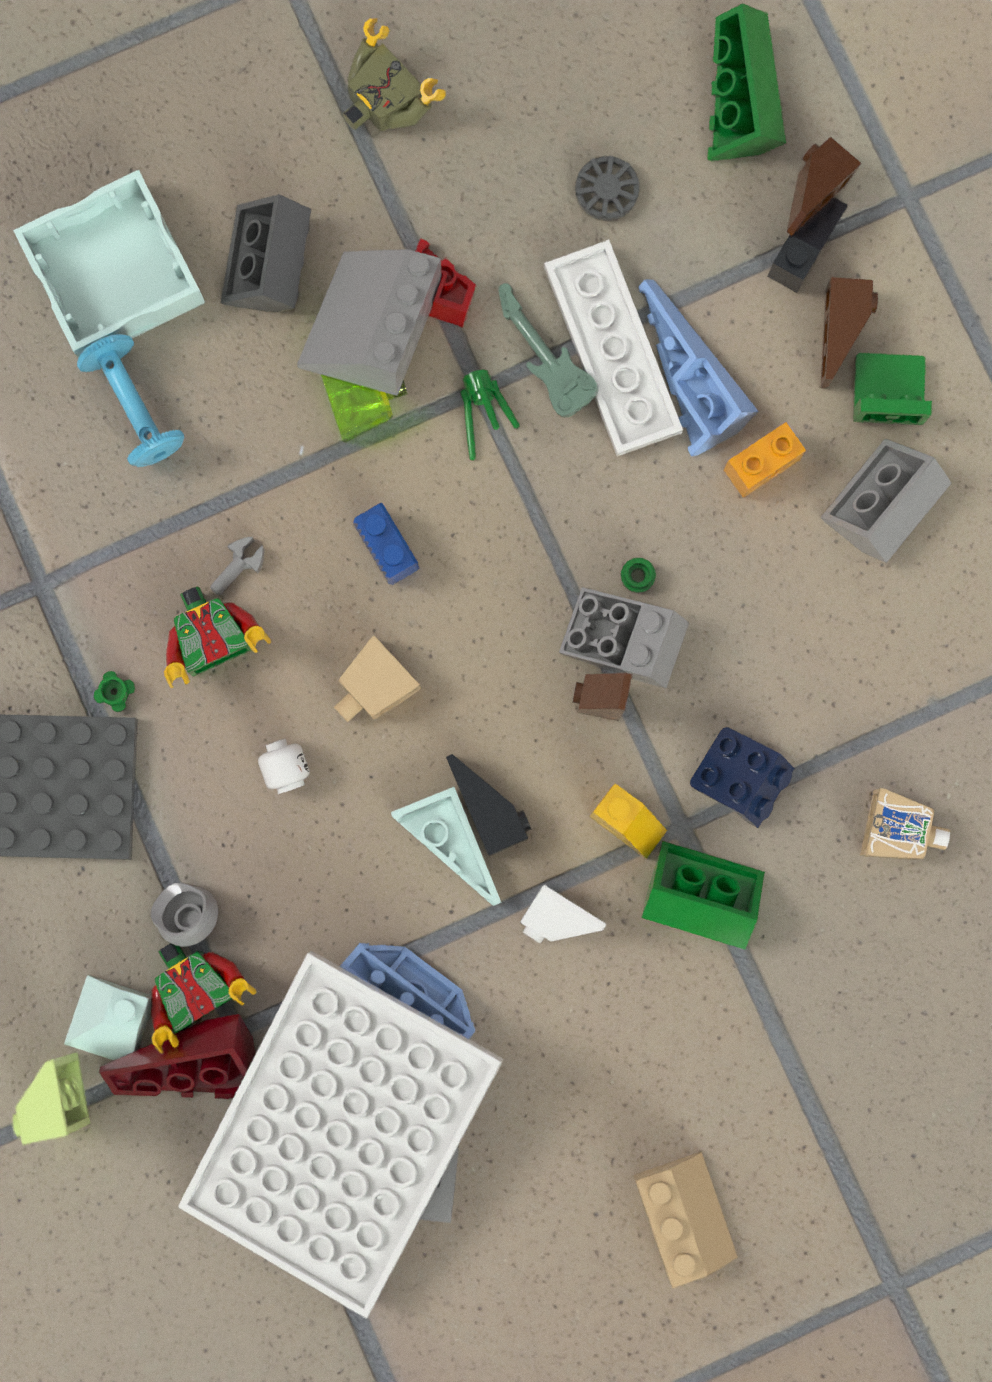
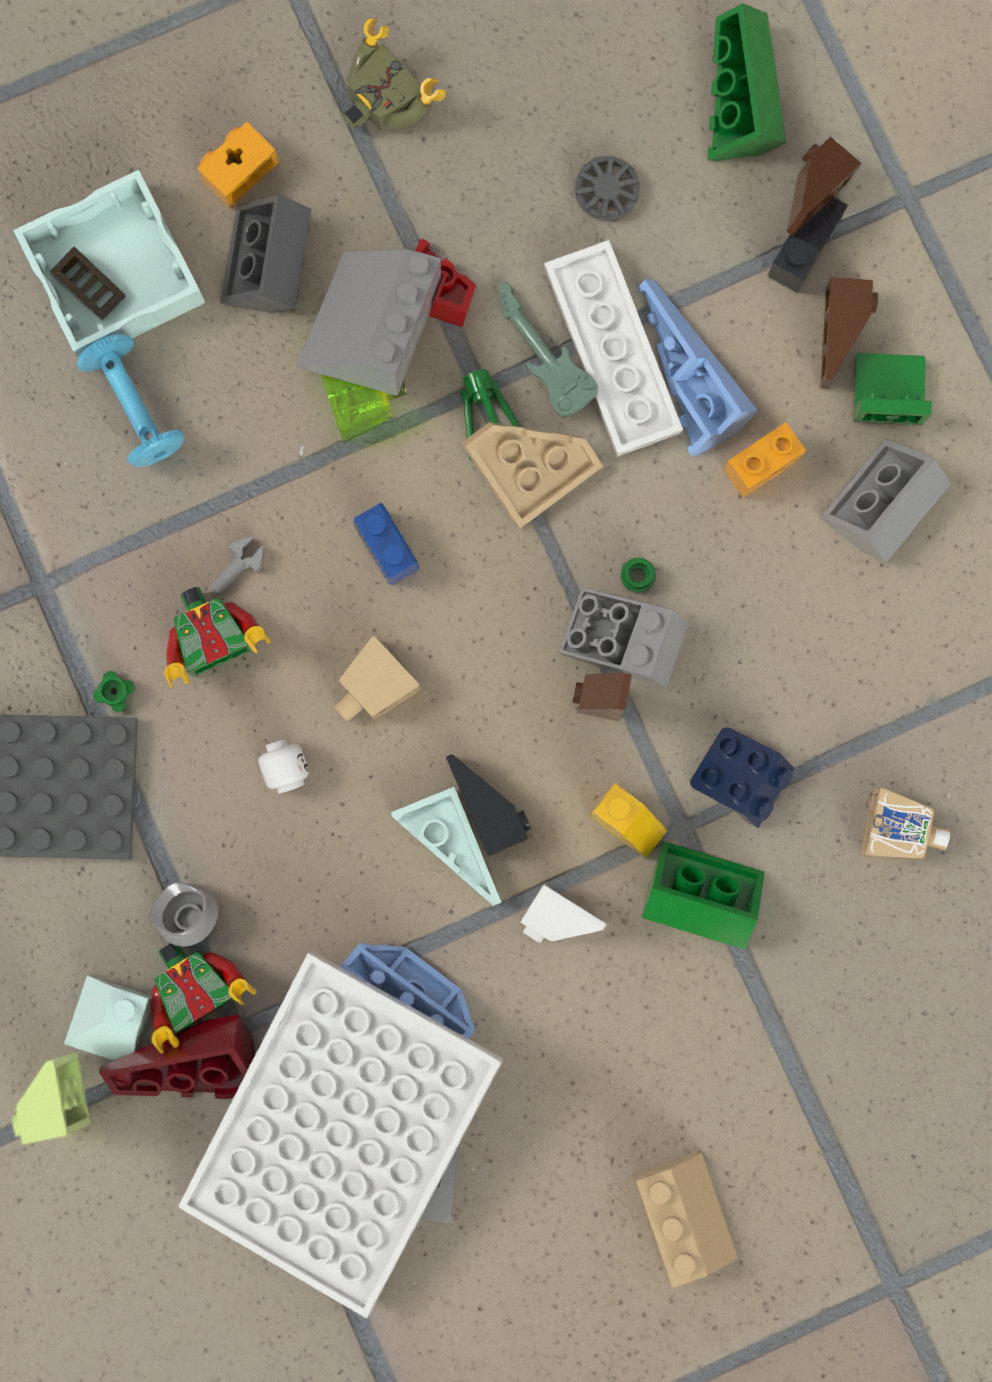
(66, 263): none -> dark brown slope
(231, 180): none -> light orange brick
(530, 466): none -> tan plate

